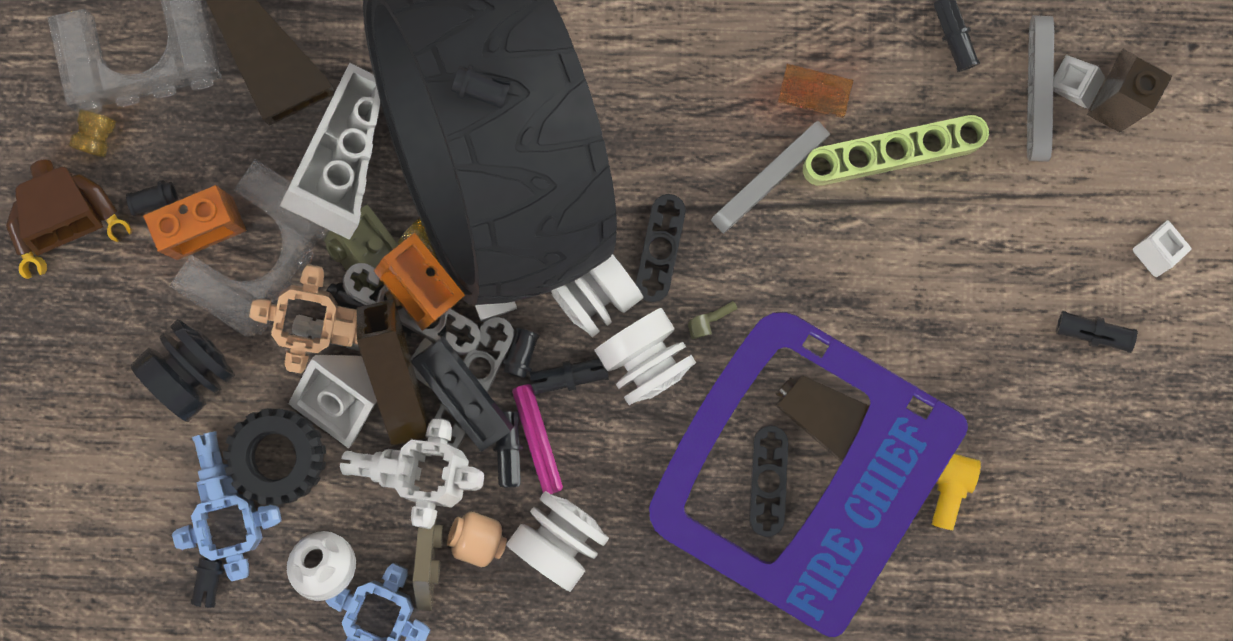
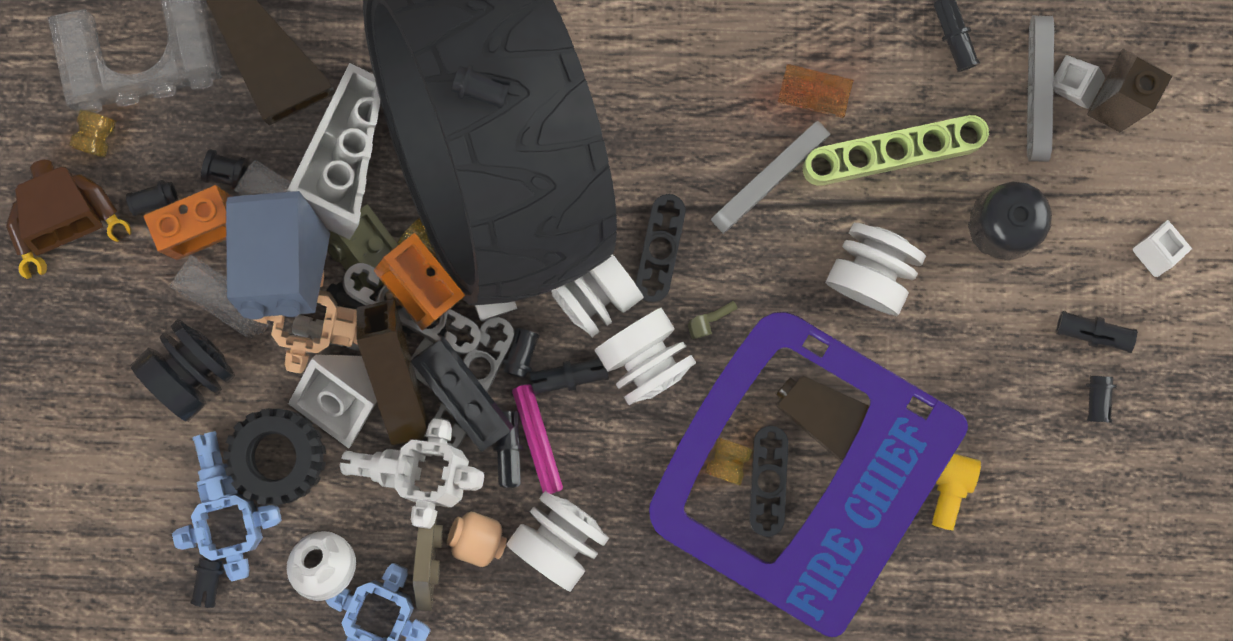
(223, 169): none -> black bush
(274, 254): none -> sand blue slope
(729, 461): none -> clear yellow wheel
(875, 268): none -> white wheel
(1010, 220): none -> black cylinder
(1100, 399): none -> black pin

